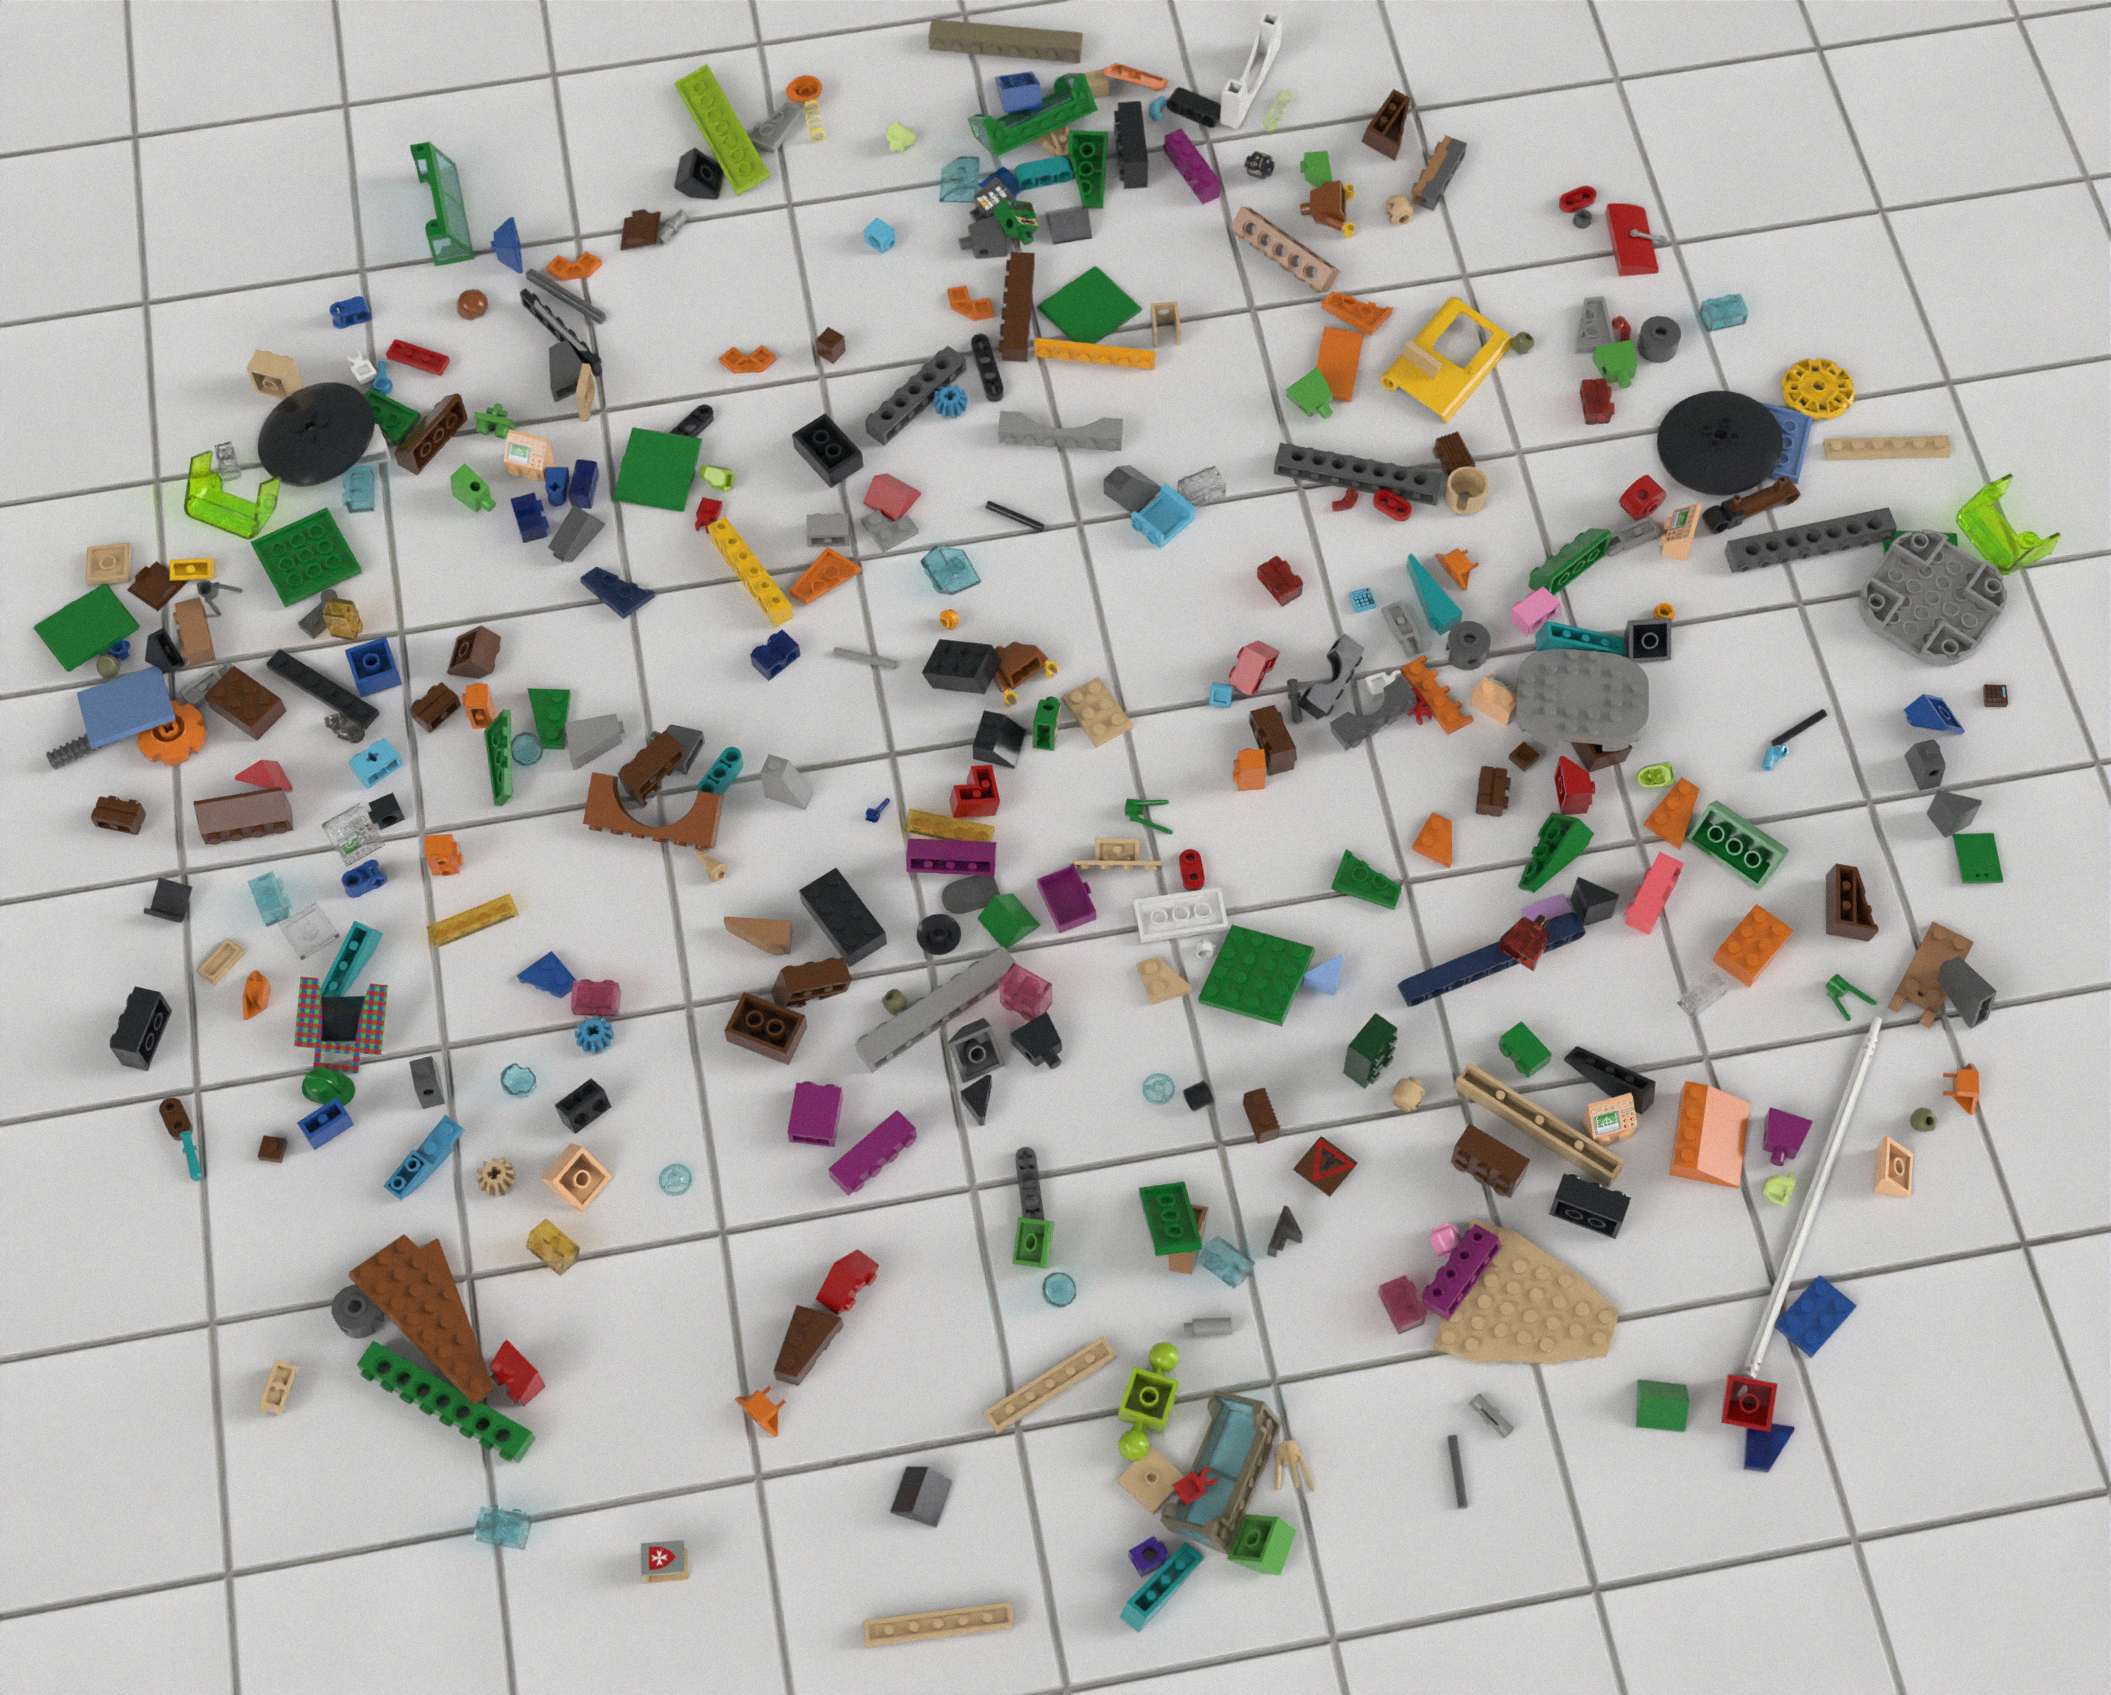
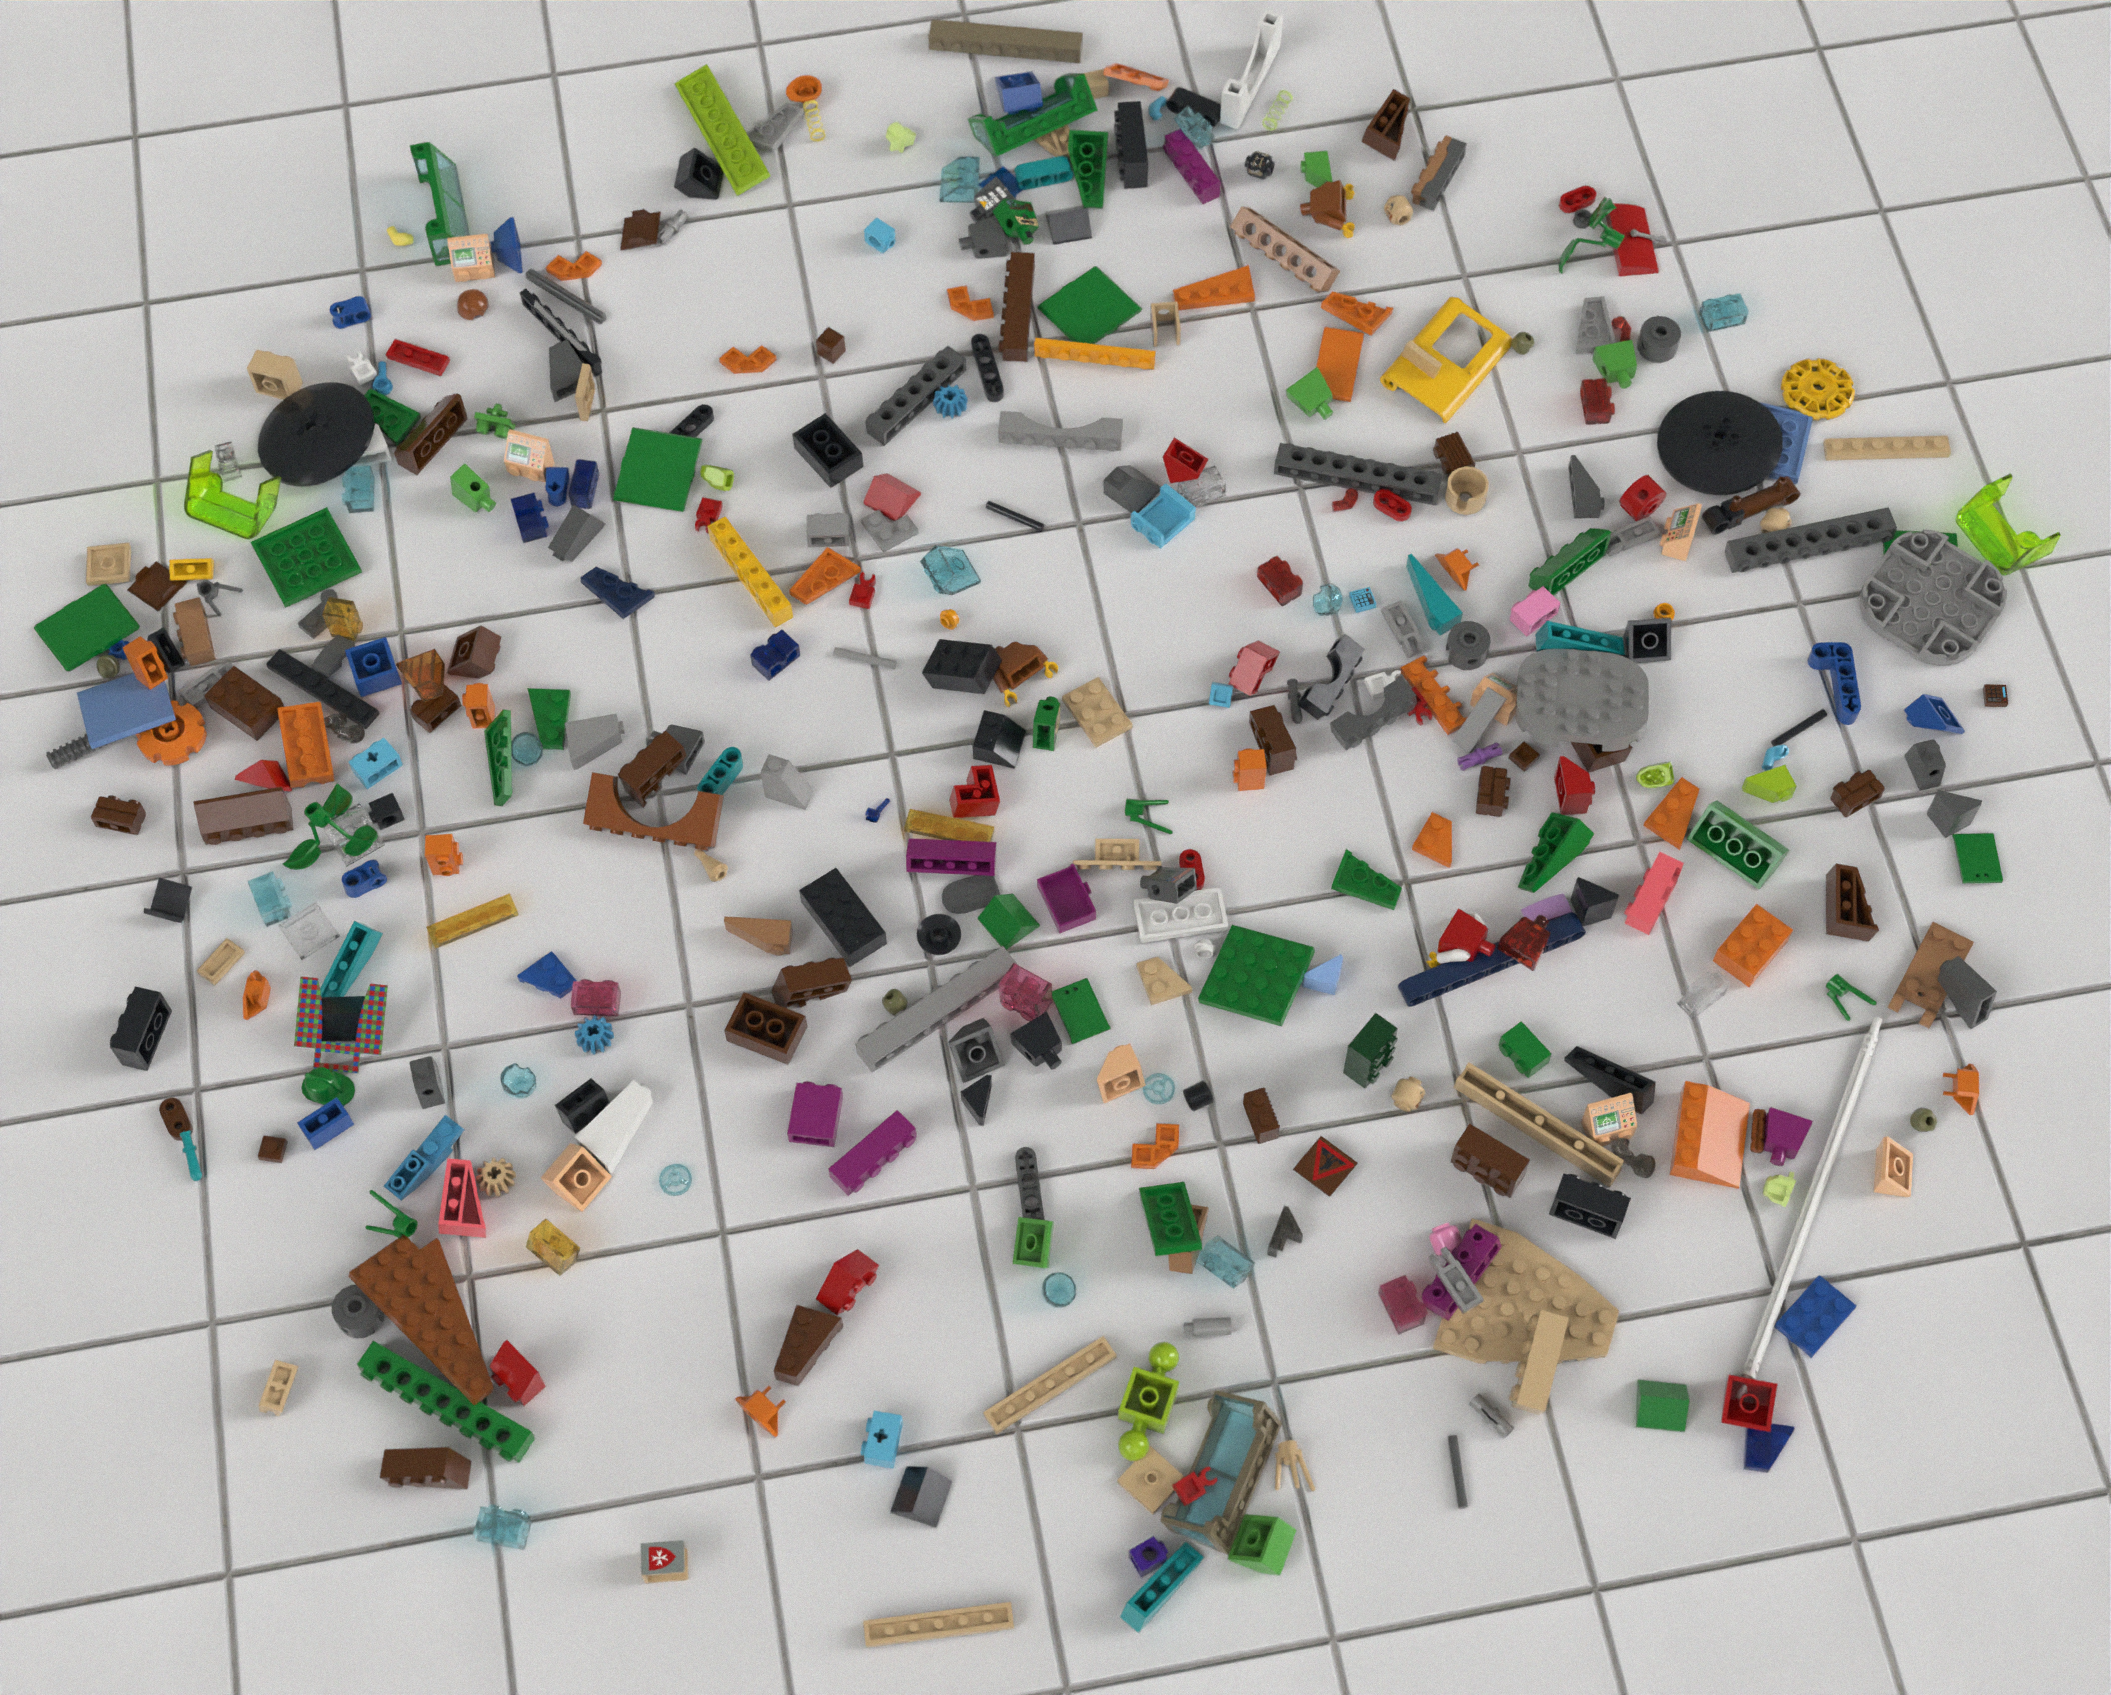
(145, 662): none -> orange brick
(305, 744): none -> orange gear
(332, 655): none -> dark grey slope
(336, 804): none -> green plant
(399, 239): none -> light yellow arm
(402, 1223): none -> green plant
(424, 674): none -> clear orange slope
(425, 1468): none -> reddish brown wedge
(460, 1202): none -> coral wedge
(471, 257): none -> light nougat slope
(616, 1125): none -> white slope
(863, 593): none -> red plate
(882, 1453): none -> medium azure brick
(1080, 1011): none -> green container
(1120, 1074): none -> light nougat slope
(1150, 1156): none -> orange tile
(1170, 884): none -> dark grey torso
(1183, 462): none -> red slope
(1195, 127): none -> clear light blue brick
(1219, 290): none -> orange wing
(1328, 600): none -> clear light blue hair
(1456, 1281): none -> light grey hinge
(1462, 940): none -> red torso
(1479, 720): none -> light grey tile
(1479, 756): none -> medium lavender pin
(1539, 1362): none -> tan brick
(1584, 491): none -> dark grey slope
(1609, 236): none -> green plant
(1642, 1165): none -> clear smoke arm
(1758, 1131): none -> dark orange axle
(1771, 785): none -> lime slope
(1775, 520): none -> tan head
(1841, 683): none -> blue beam
(1857, 792): none -> reddish brown brick

